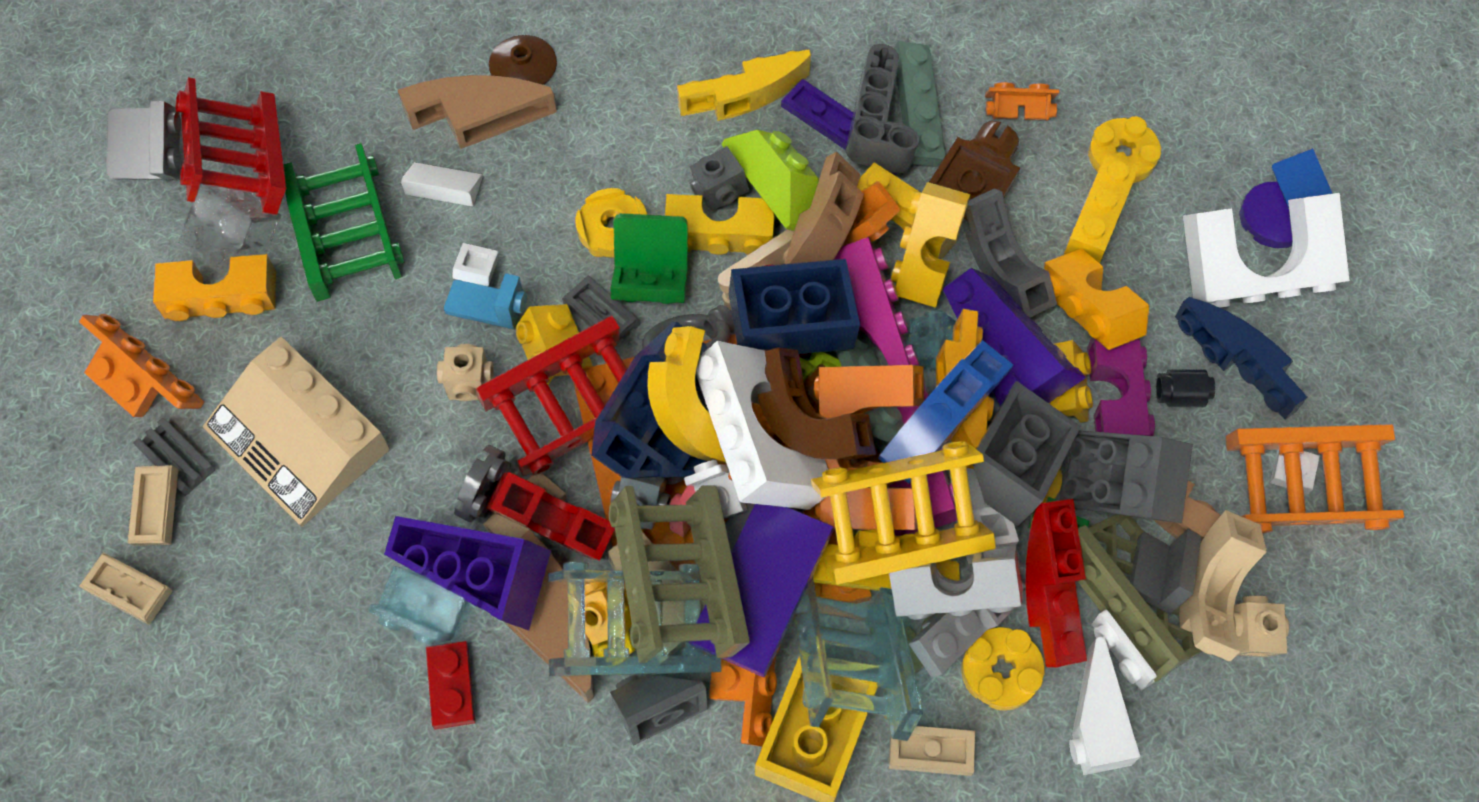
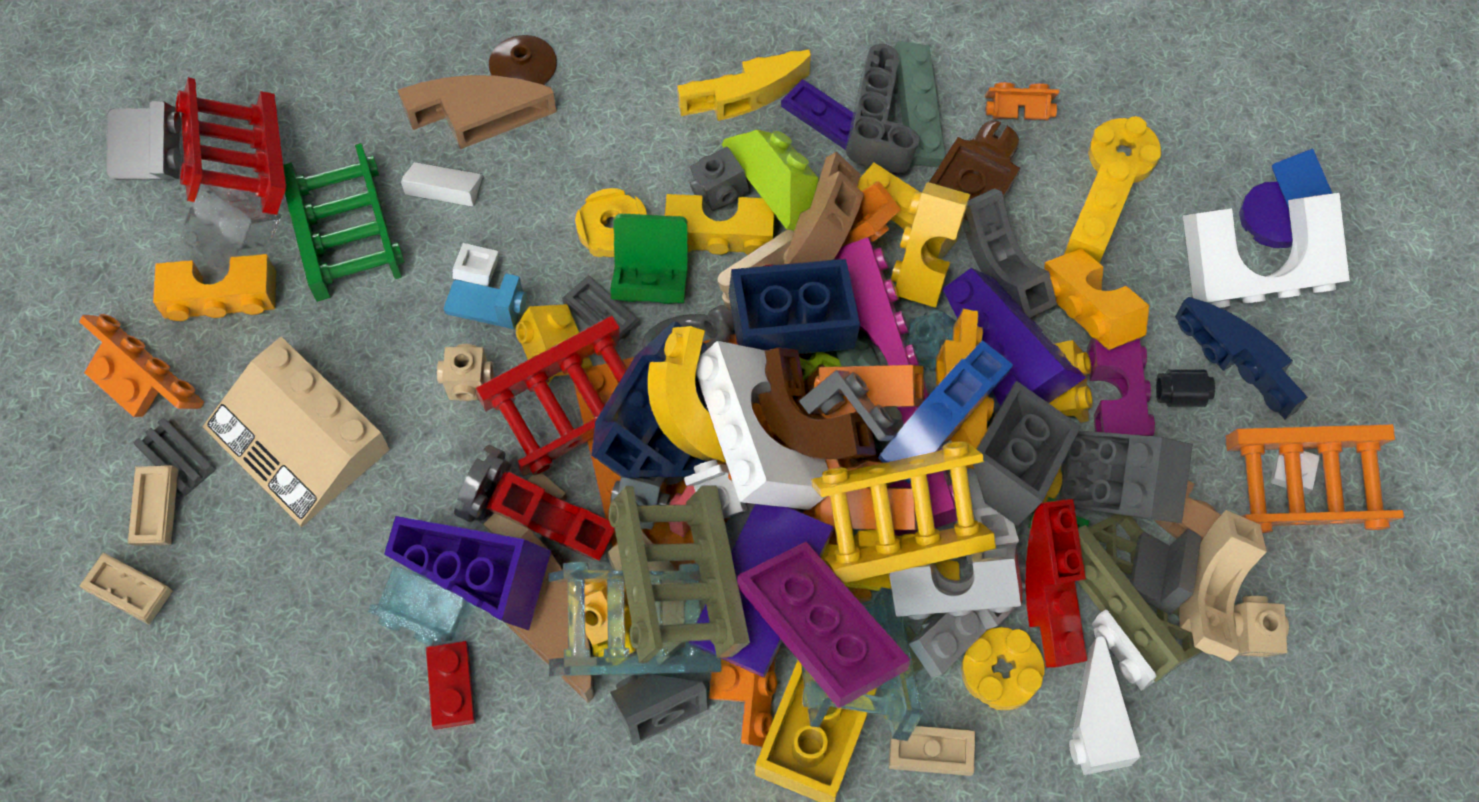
(823, 624): none -> magenta plate
(829, 397): none -> dark grey bracket

